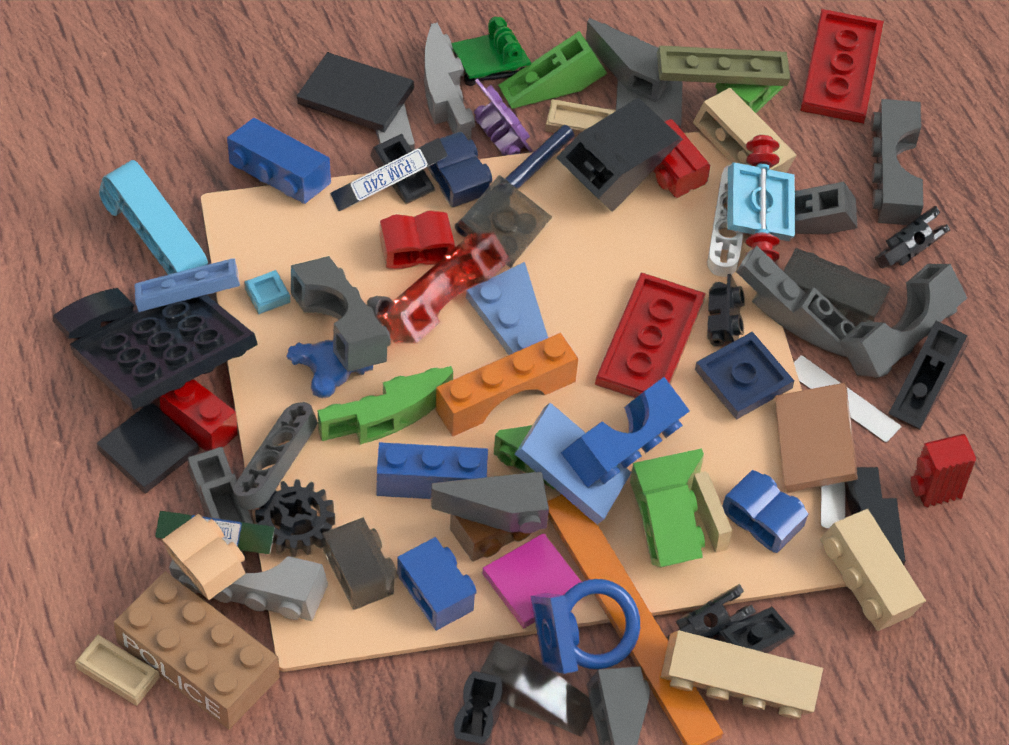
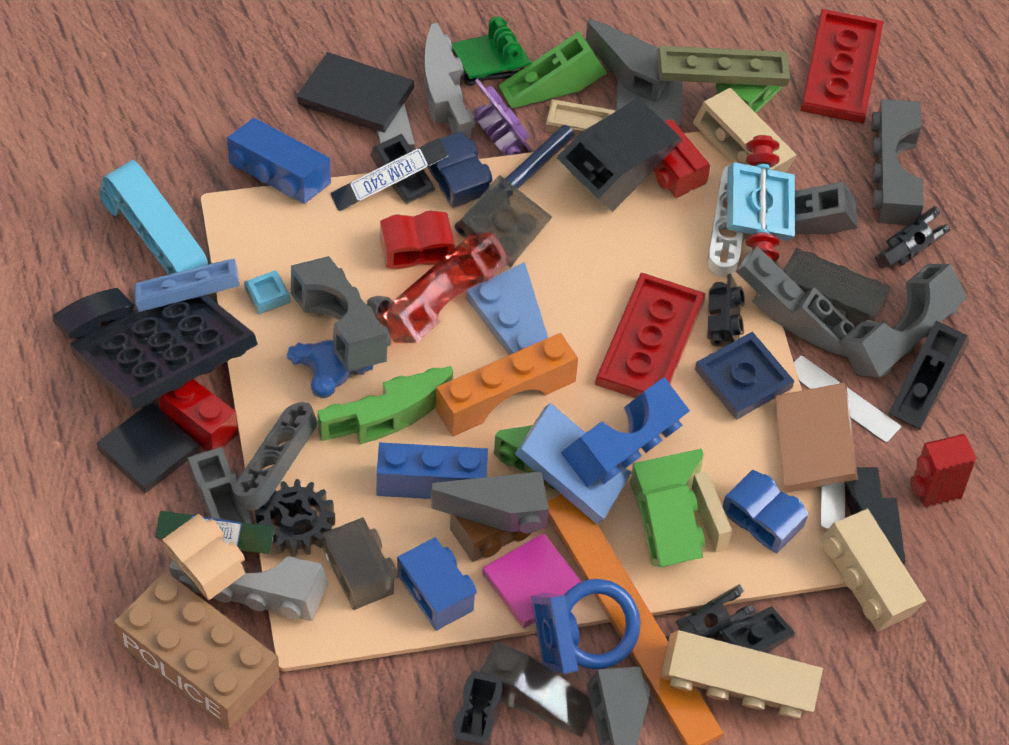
(117, 670): tan tile -> none

